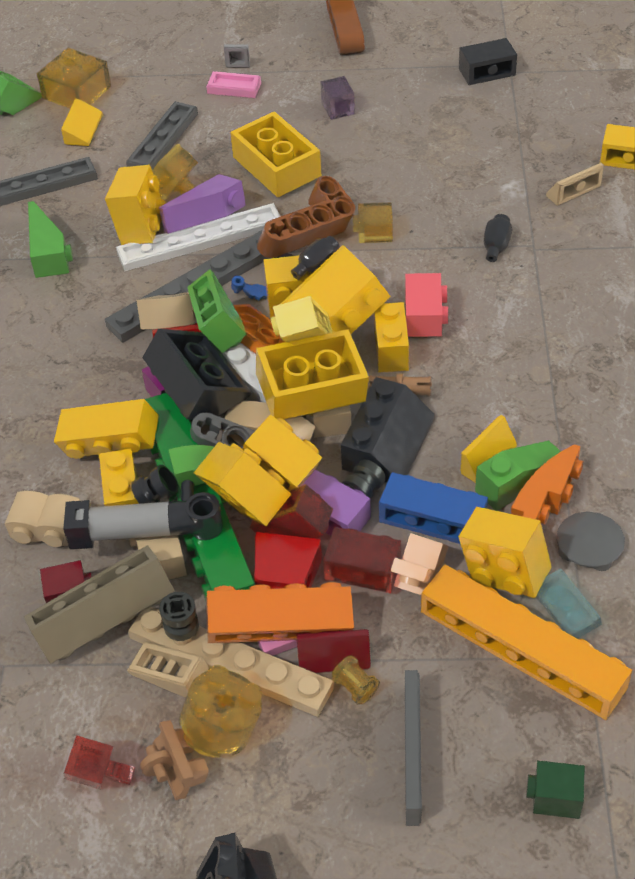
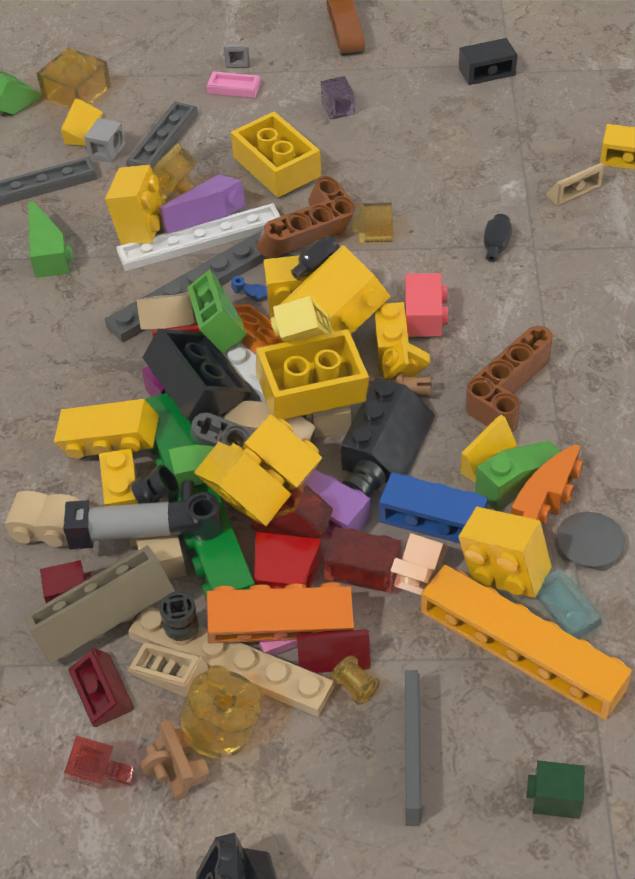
(100, 687): none -> dark red slope
(104, 140): none -> light grey brick
(404, 359): none -> yellow bracket
(493, 388): none -> dark orange beam

